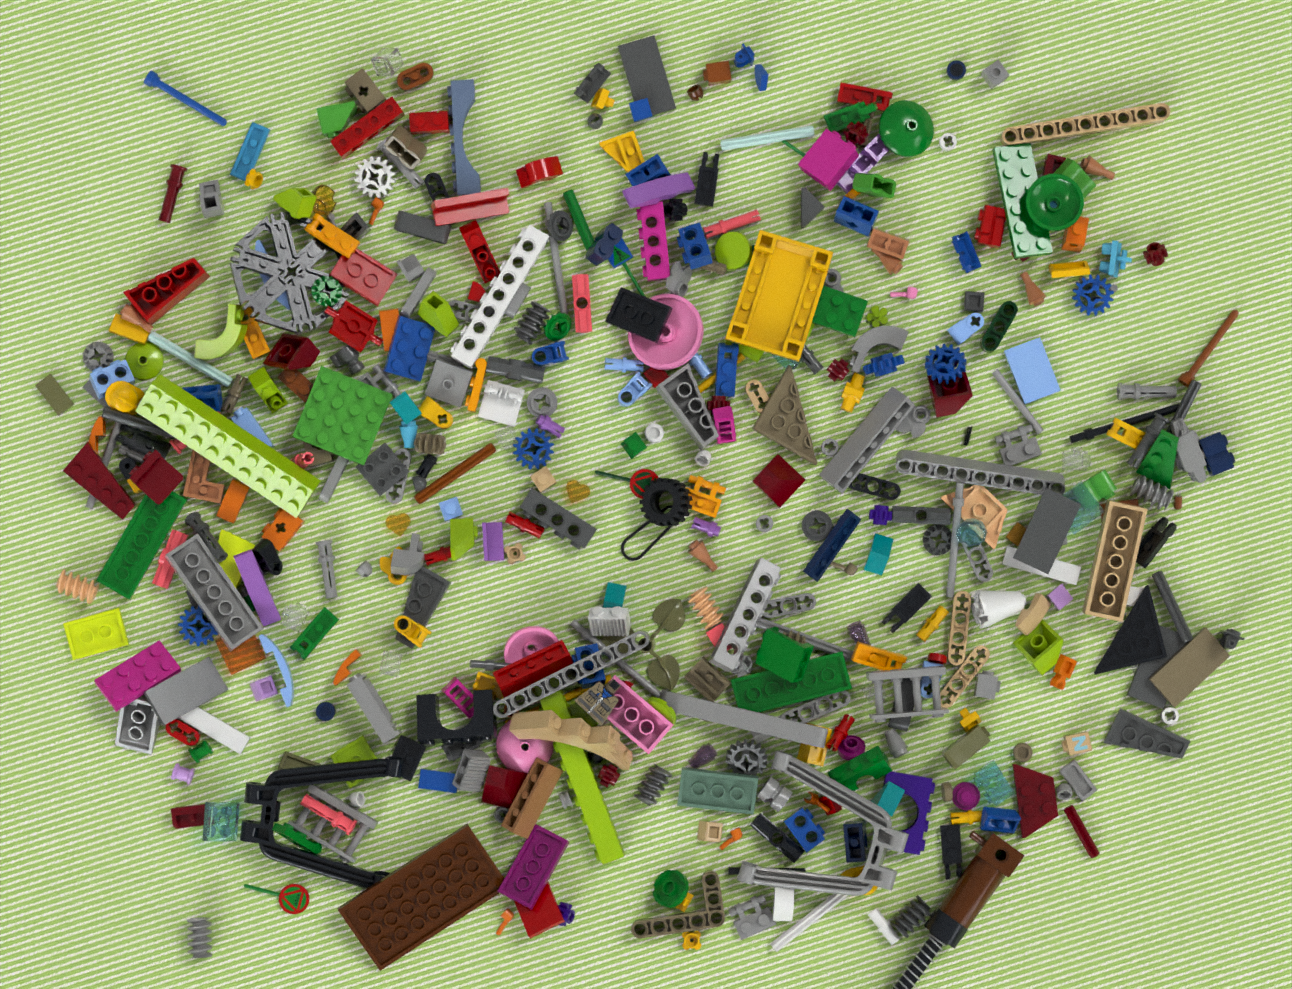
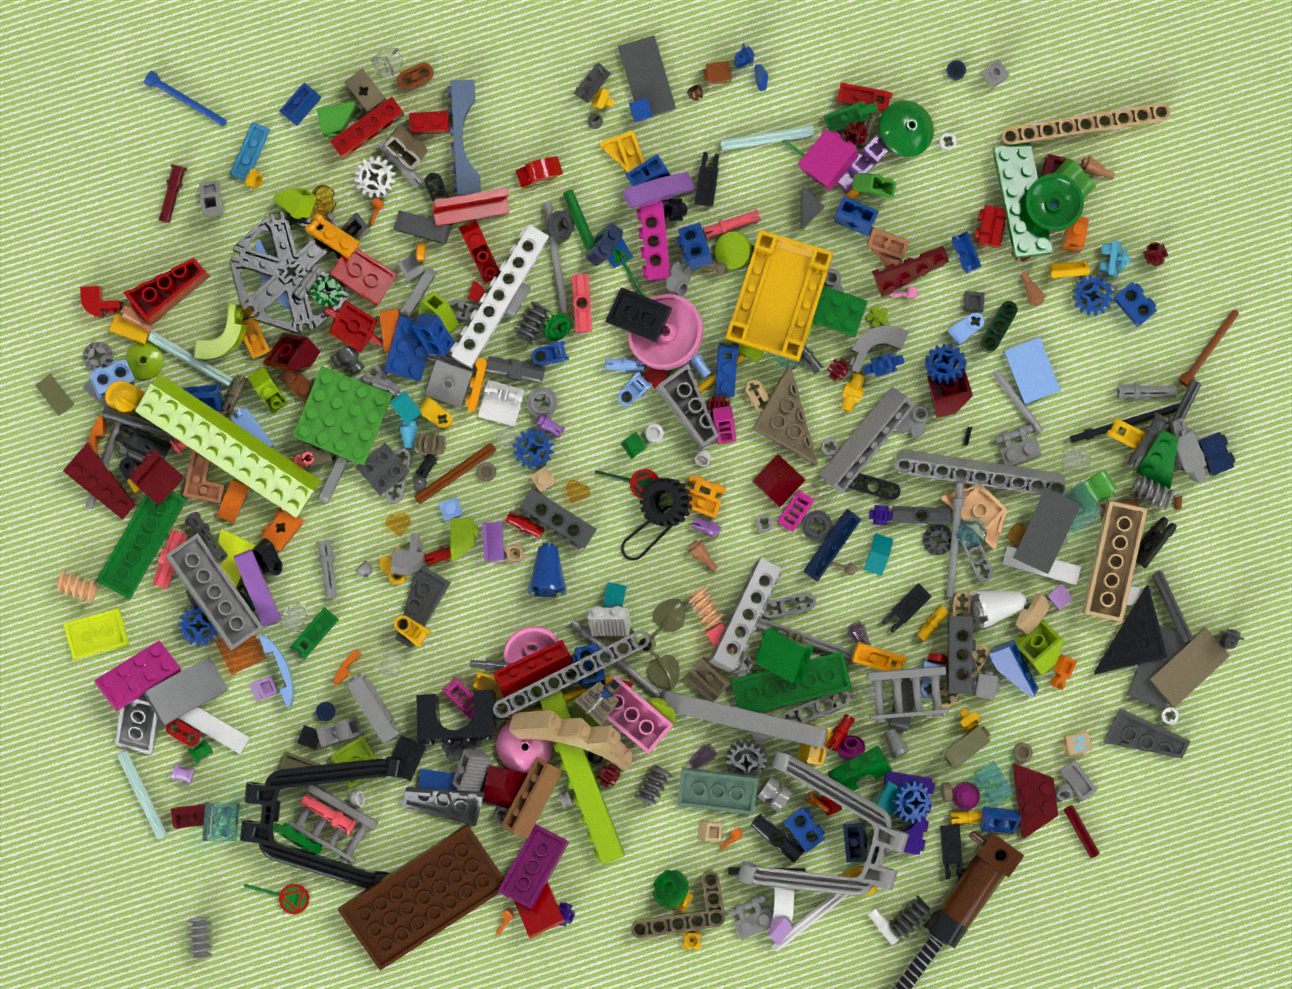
(93, 301): none -> red brick
(142, 795): none -> light aqua axle
(300, 104): none -> blue slope
(308, 281): none -> light grey axle
(309, 737): none -> black plate
(338, 731): none -> light grey brick
(381, 384): none -> light grey axle
(421, 252): none -> light orange tile
(433, 334): none -> blue brick
(449, 804): none -> dark grey wing
(486, 471): none -> dark tan tile
(547, 573): none -> blue cone
(779, 929): none -> lavender slope
(806, 498): none -> dark pink slope
(903, 274): none -> dark red wing
(908, 793): none -> blue gear
(954, 684): none -> dark grey brick
(1012, 665): none -> slope
(1131, 307): none -> blue brick

